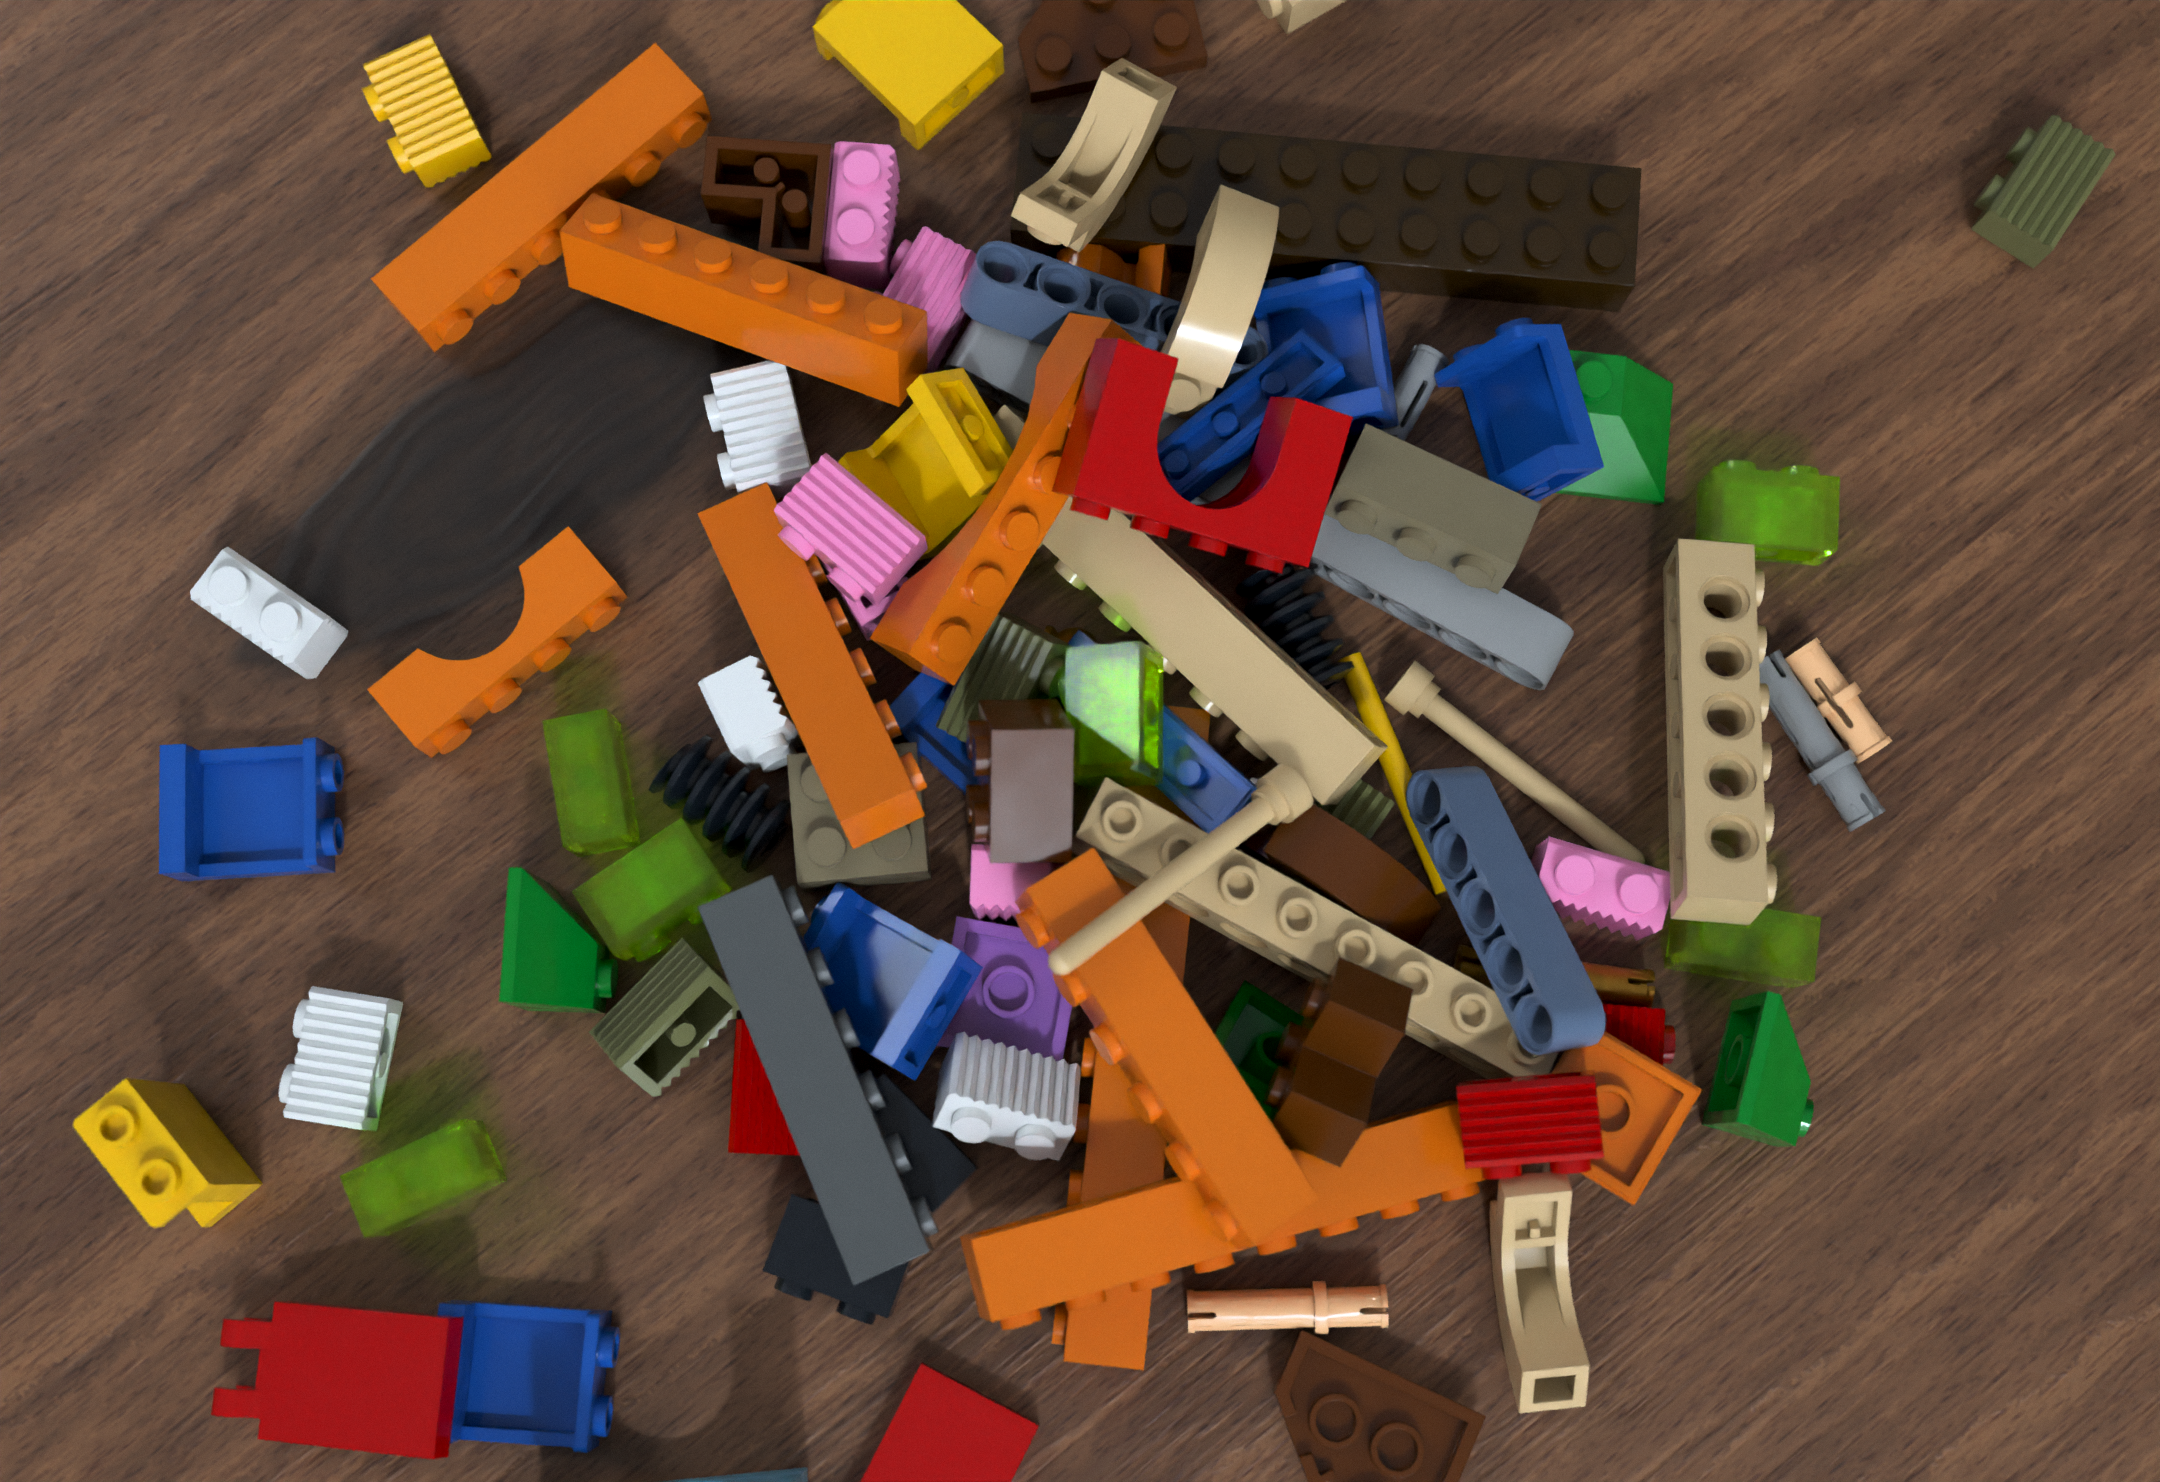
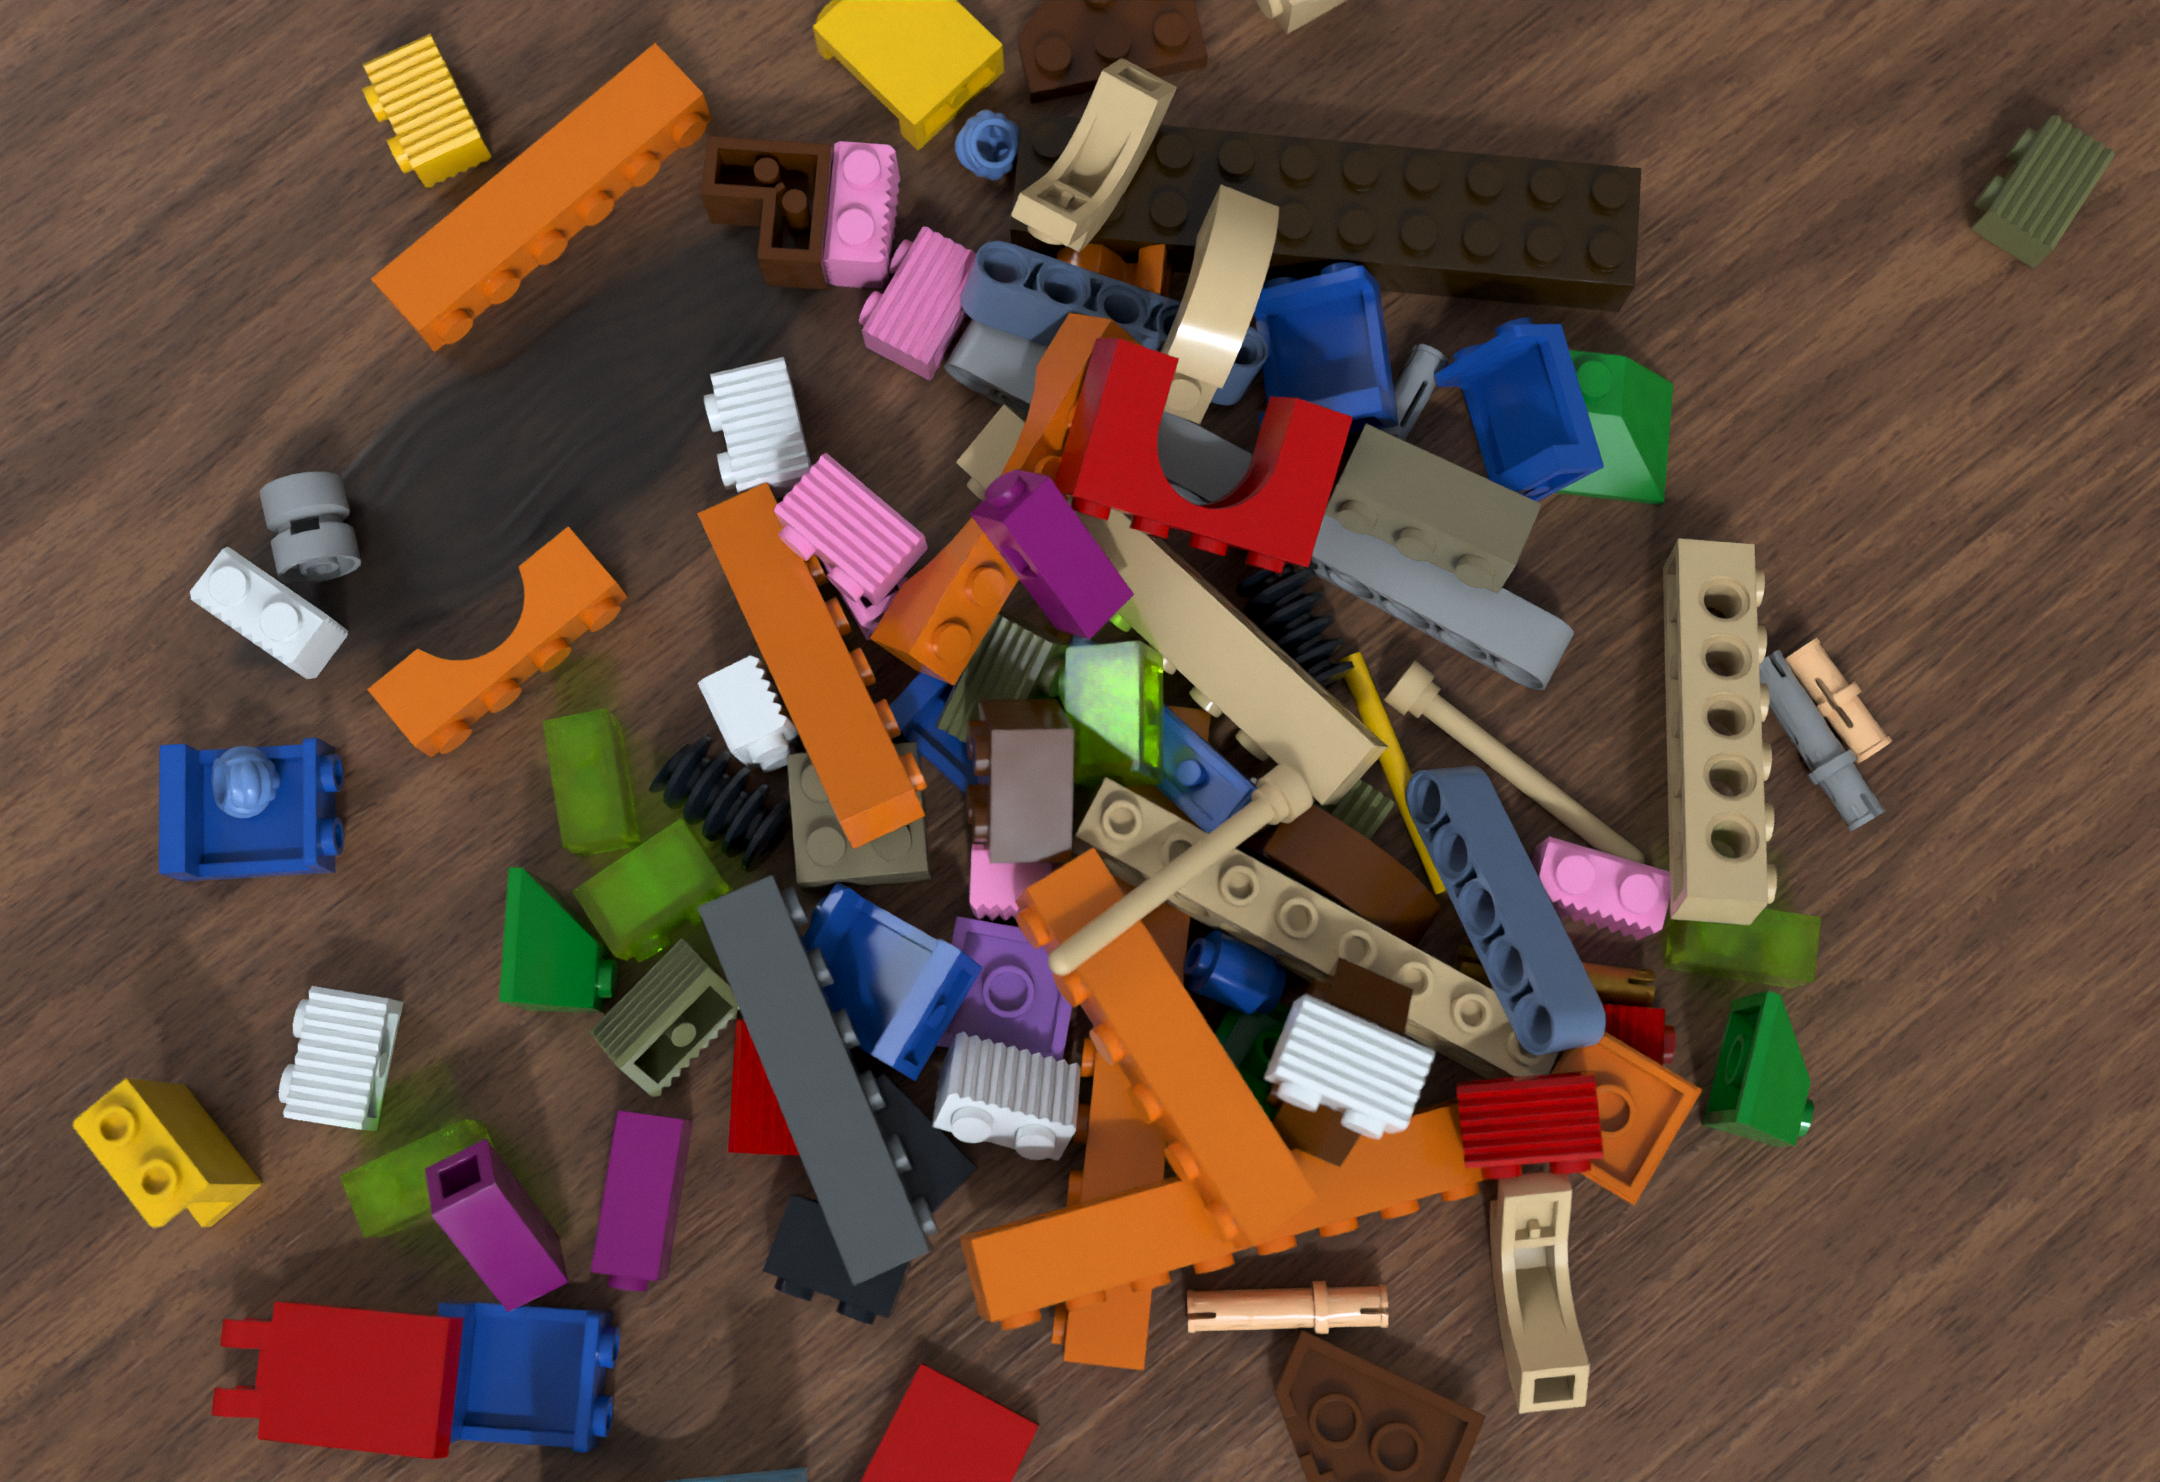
(244, 781): none -> medium blue piece
(309, 519): none -> light grey wheel
(496, 1225): none -> magenta brick
(641, 1199): none -> magenta brick
(745, 299): orange brick -> none
(935, 457): yellow panel -> none
(988, 144): none -> medium blue piece
(1051, 552): none -> magenta brick
(1230, 423): blue tile -> none
(1234, 973): none -> blue brick
(1349, 1067): none -> white brick
(1783, 513): clear neon green brick -> none

